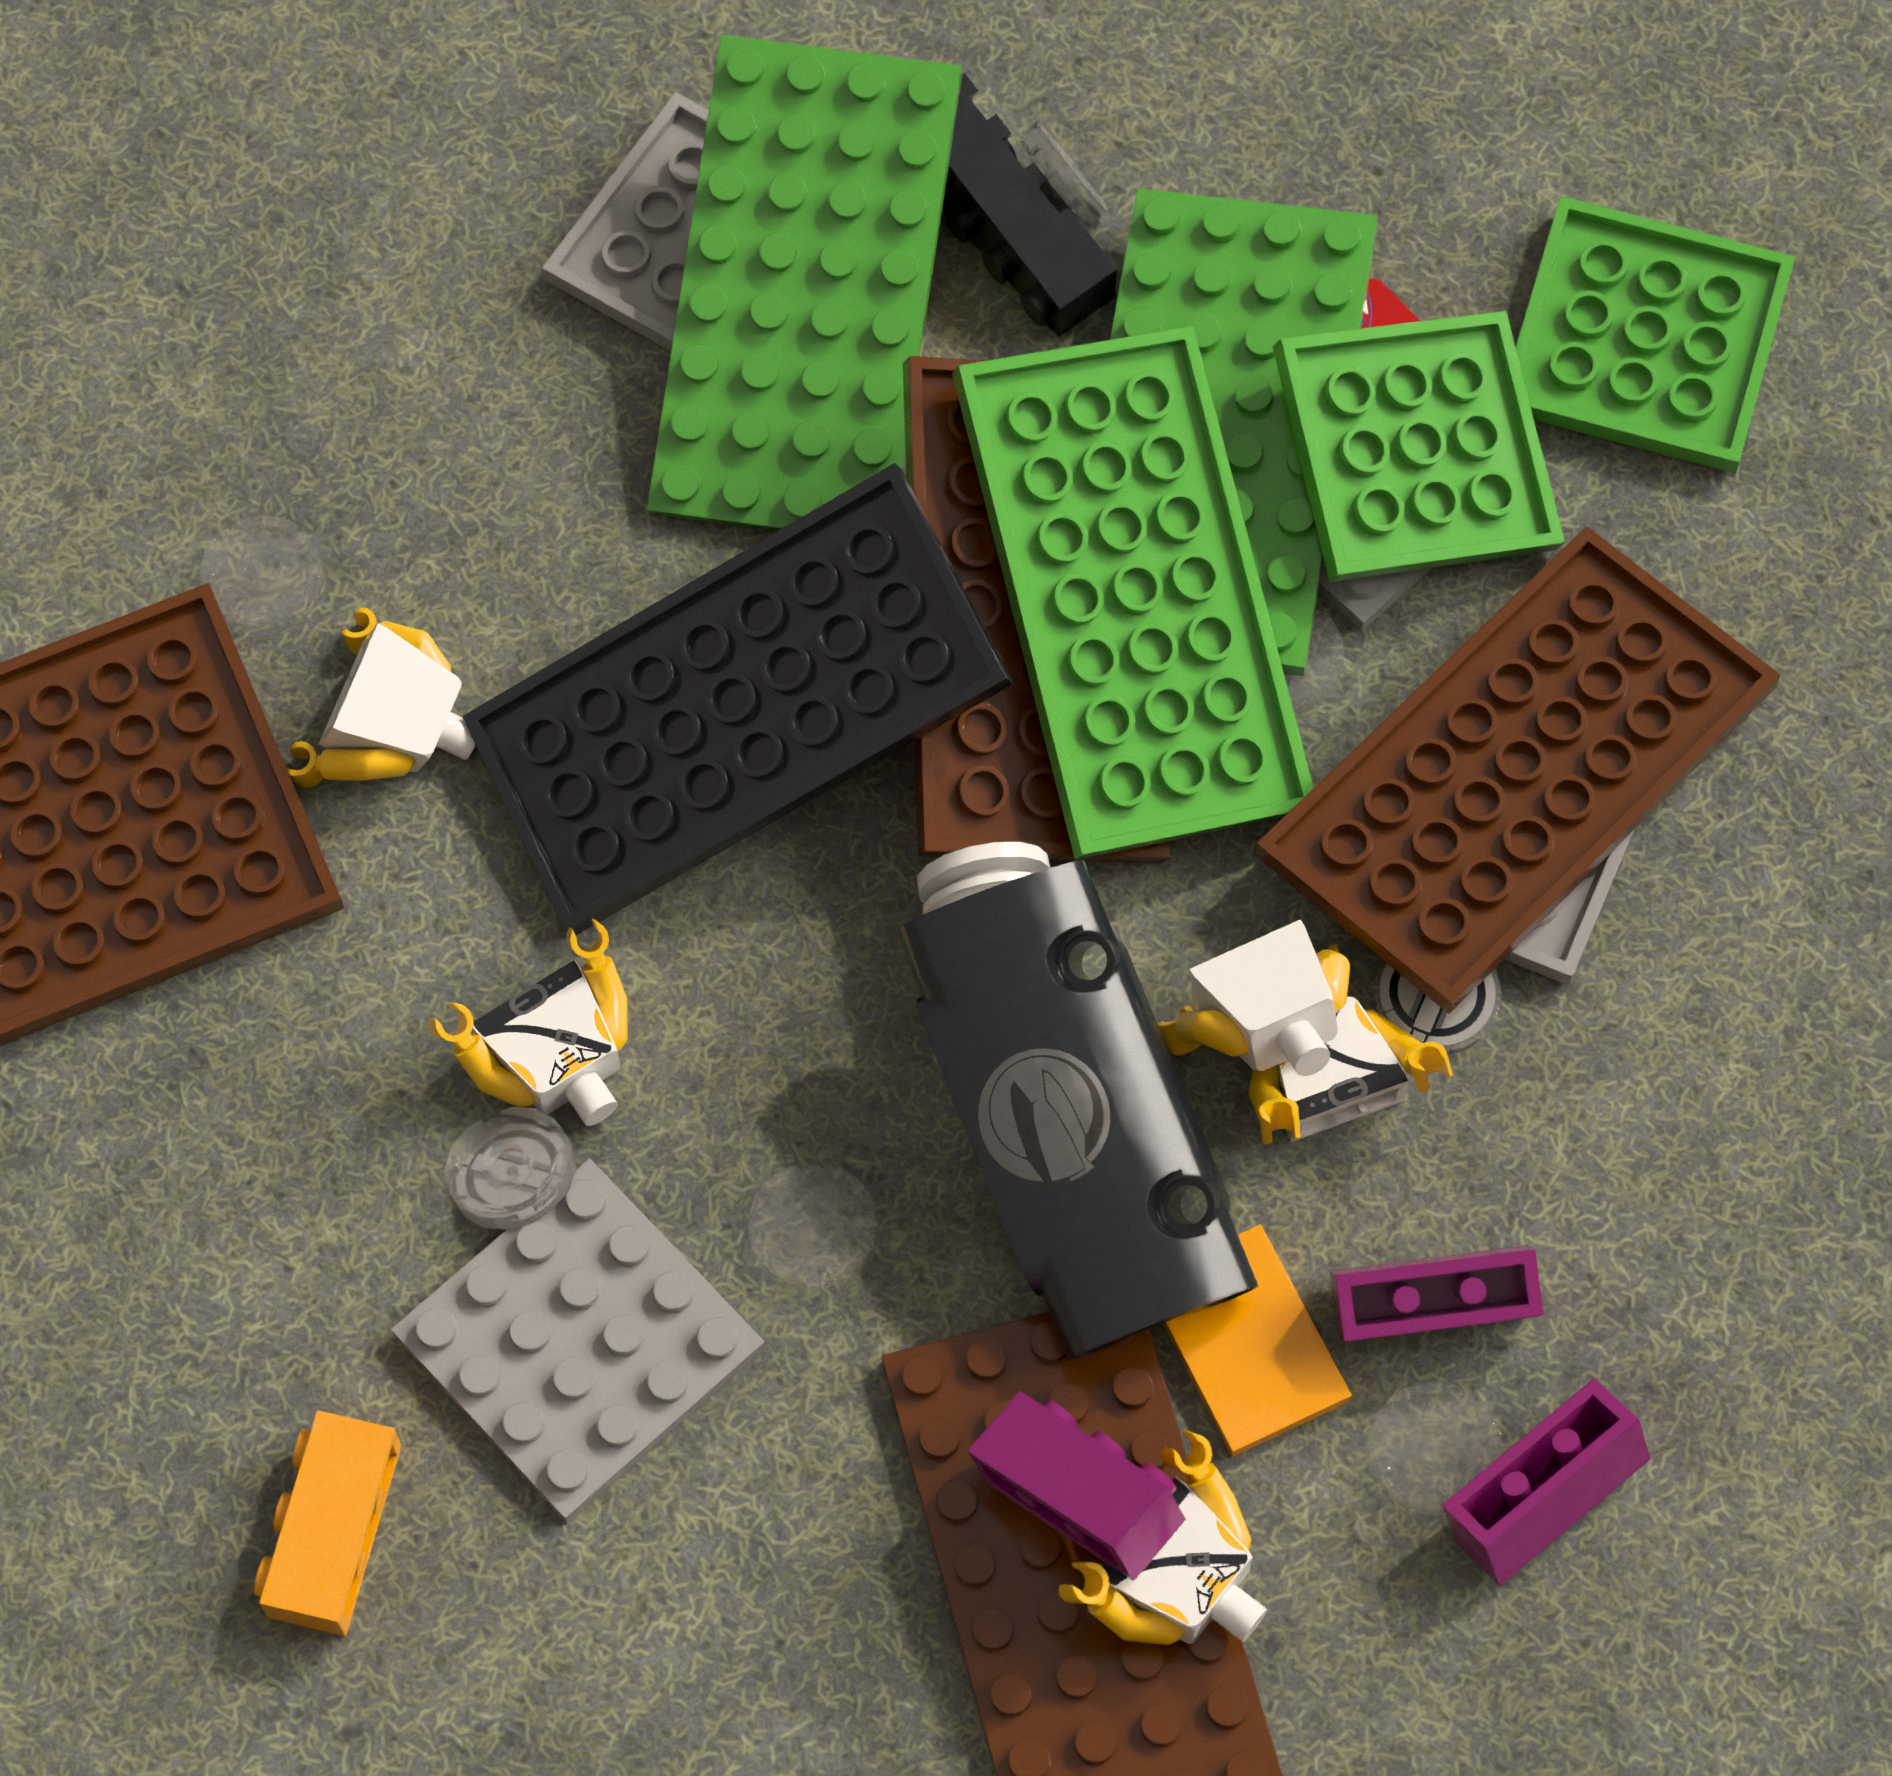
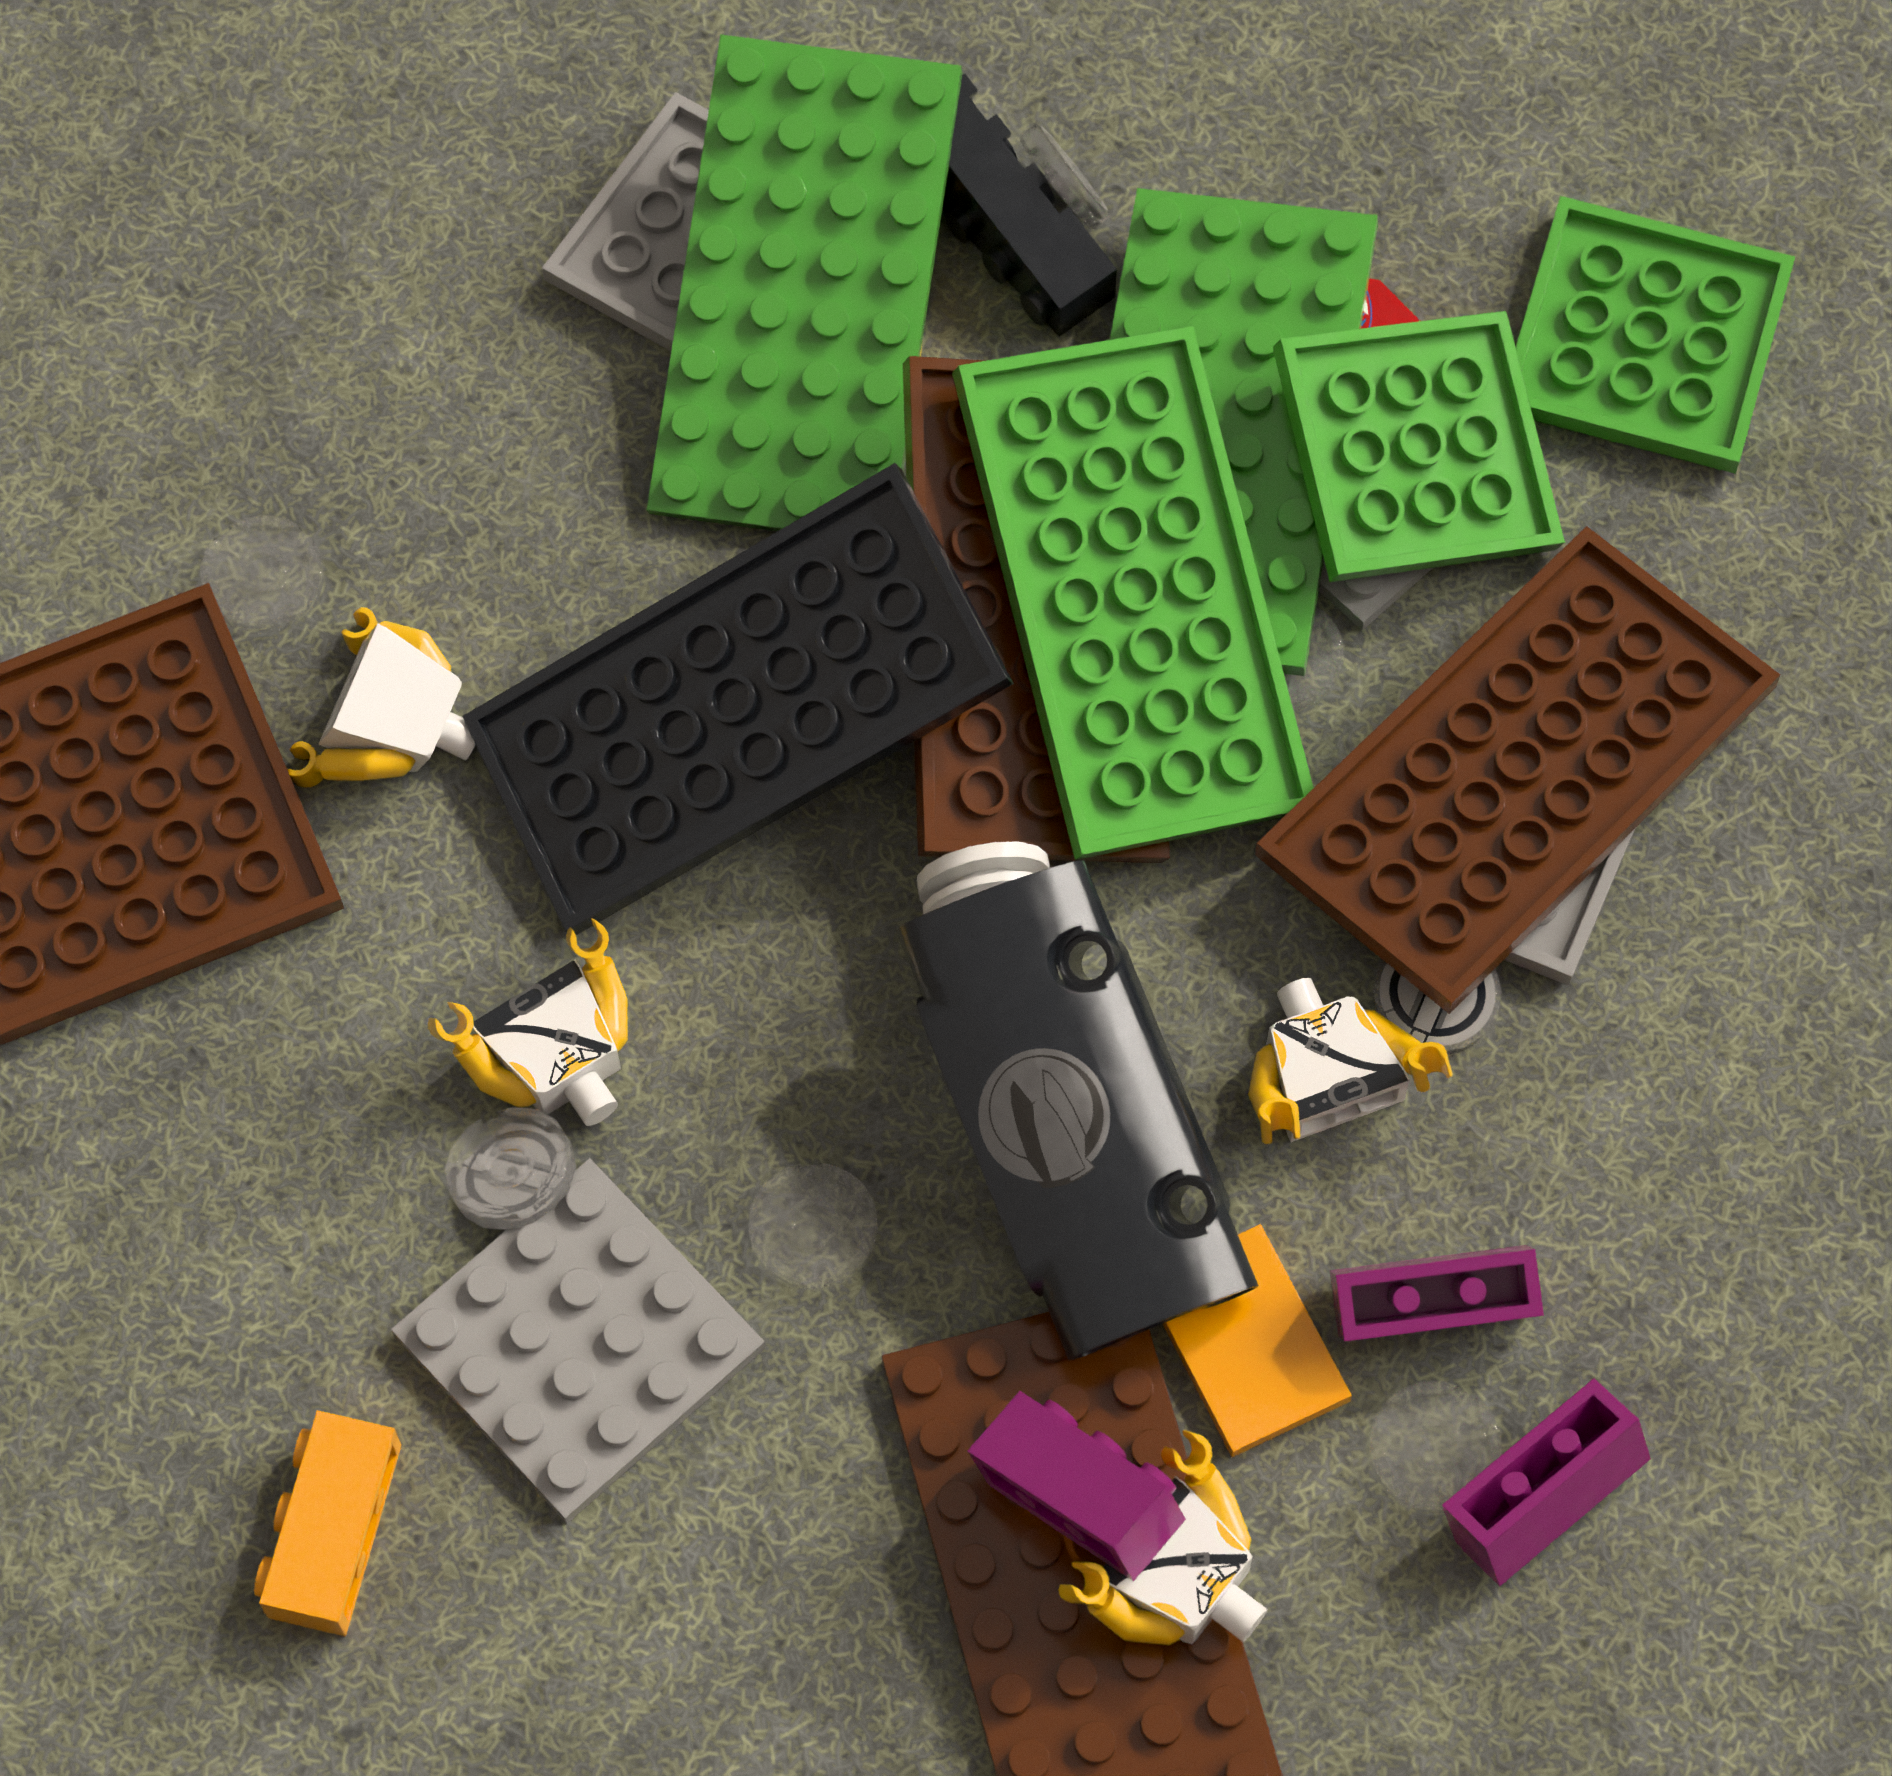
(1266, 1002): white torso -> none

